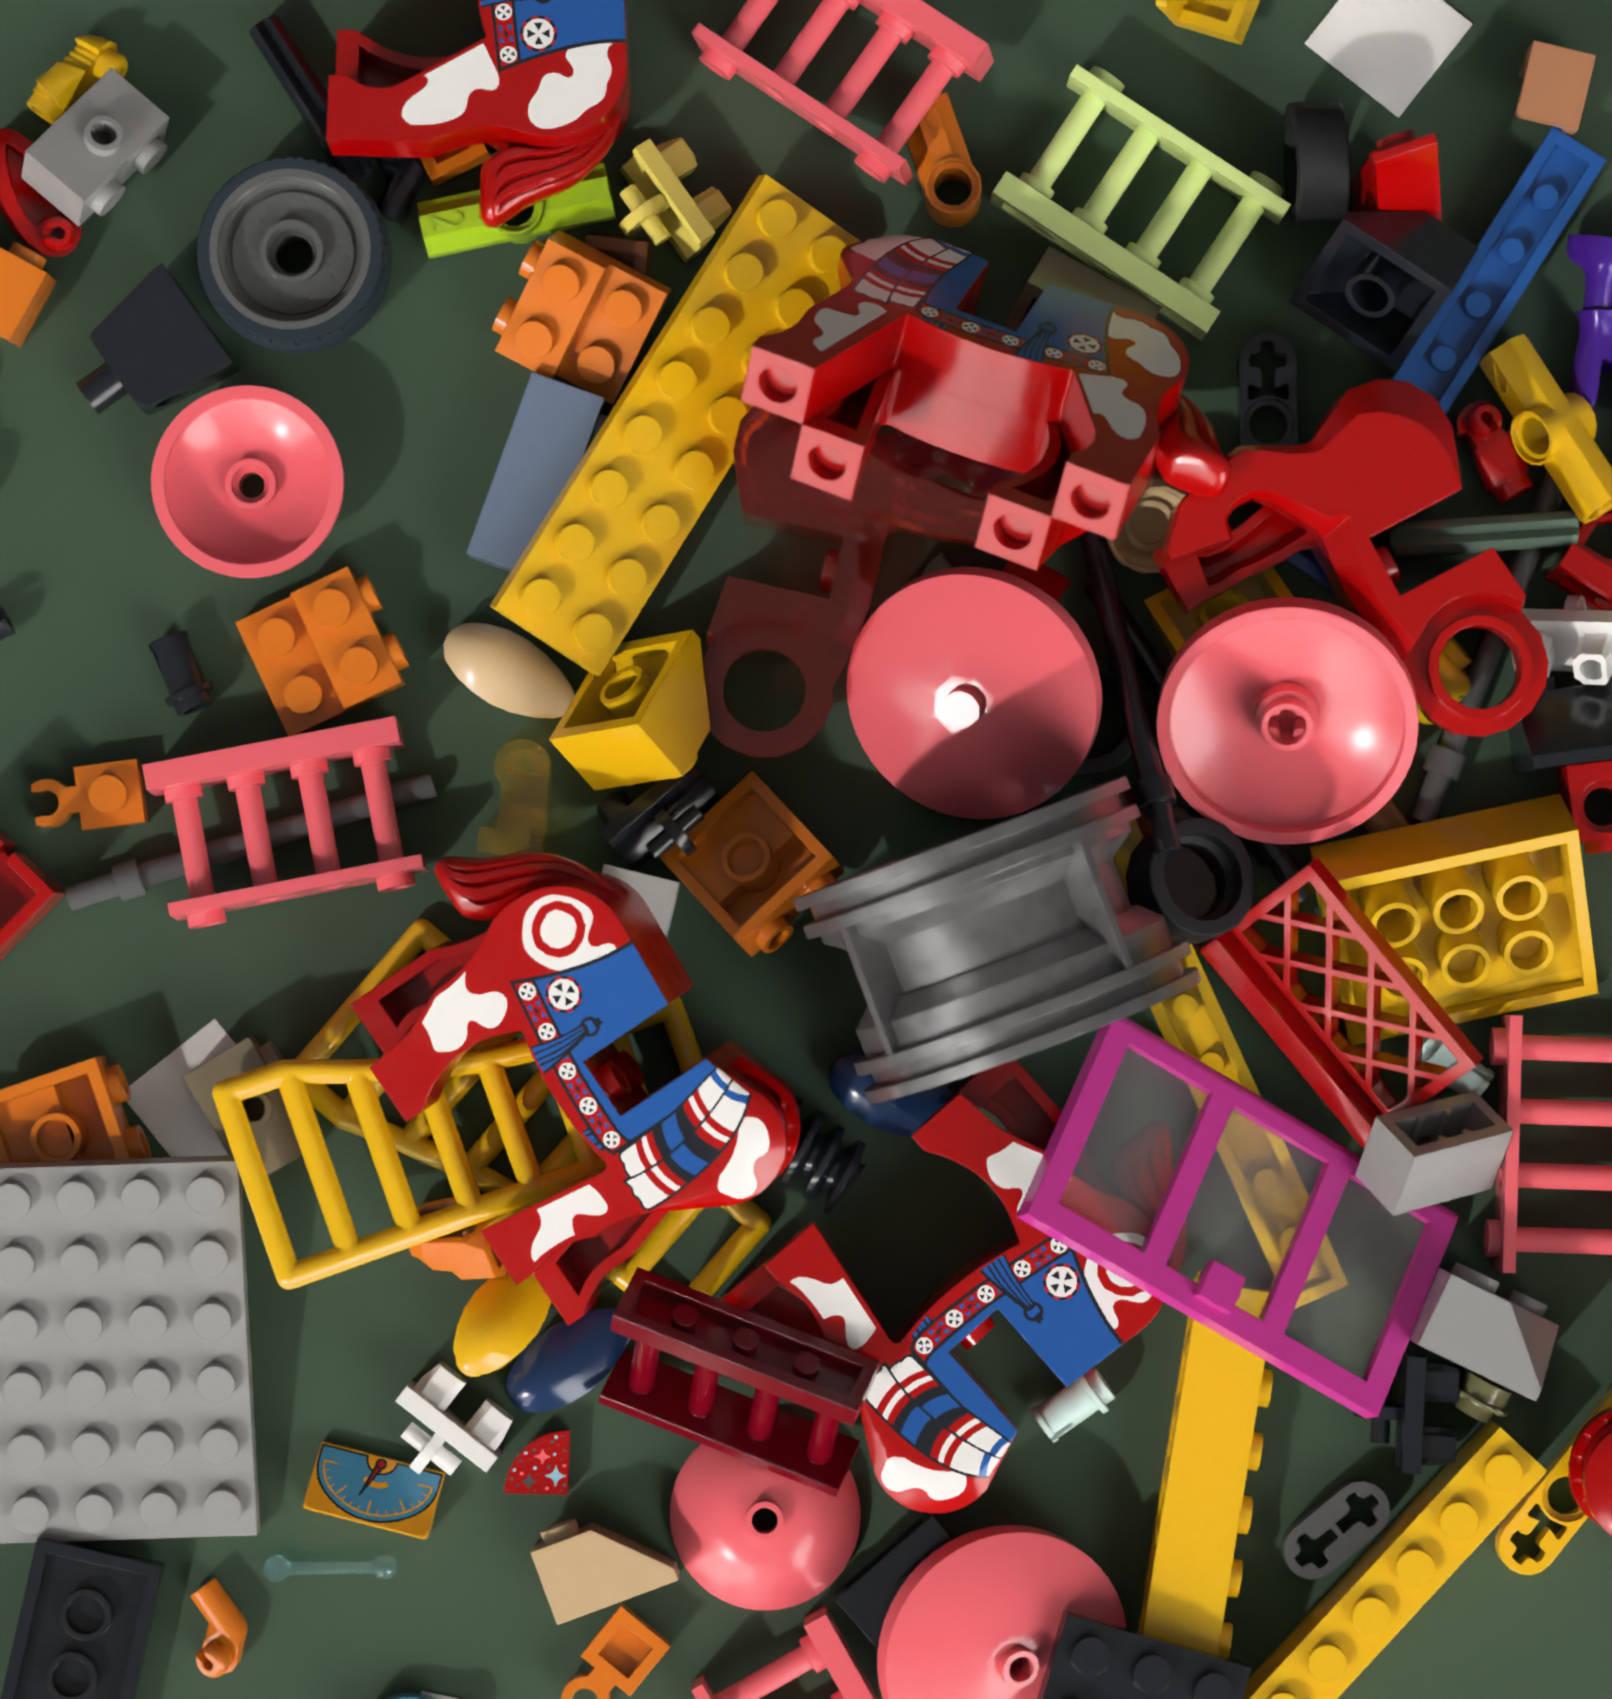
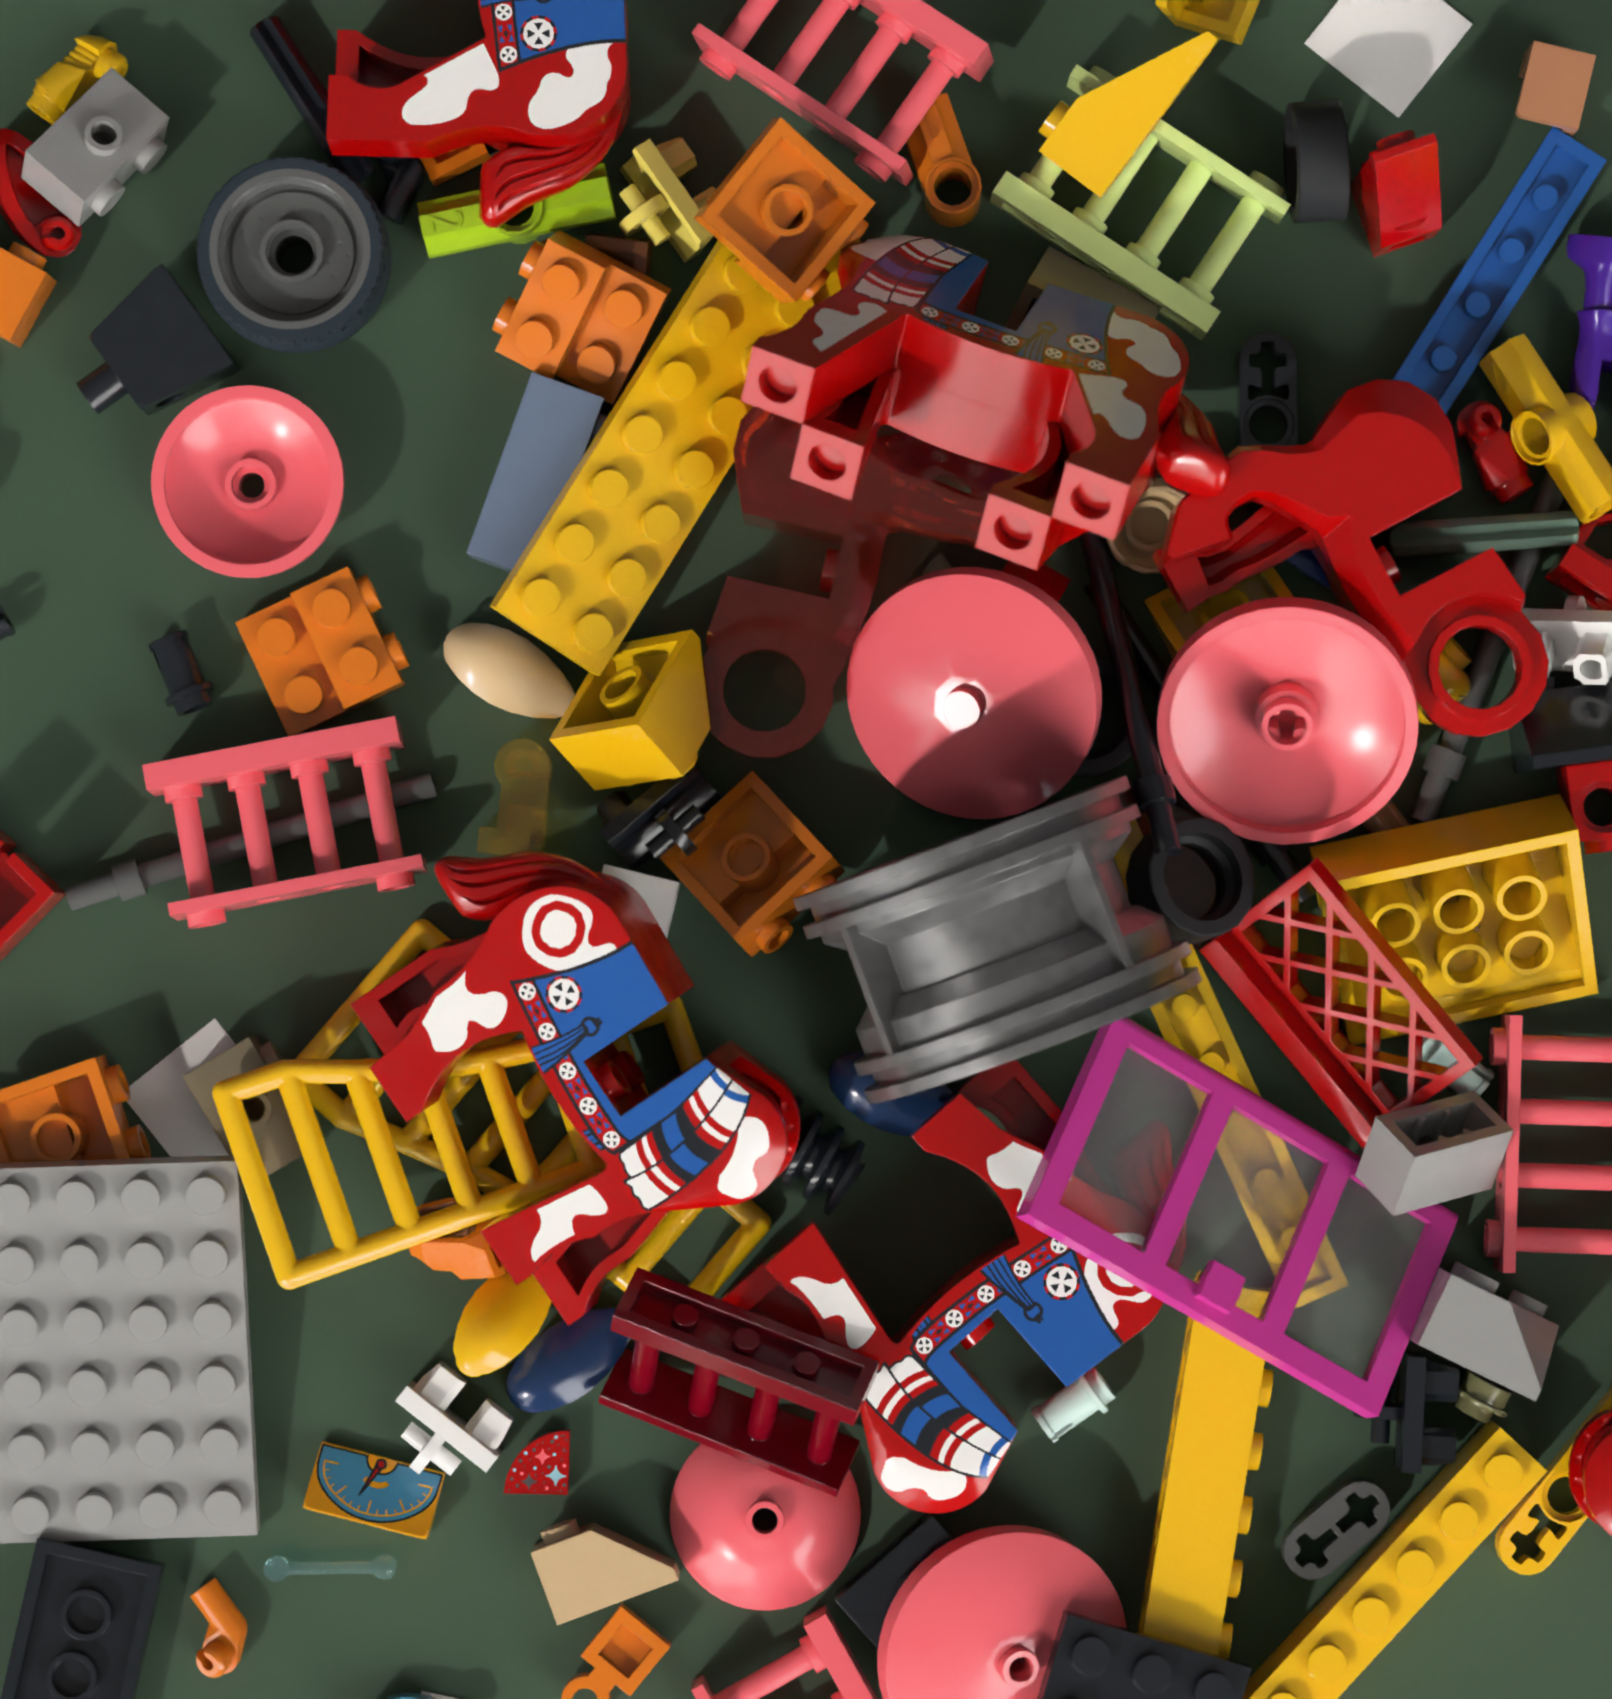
(103, 795): orange plate -> none
(786, 213): none -> orange plate
(1112, 122): none -> yellow slope
(1384, 280): black slope -> none

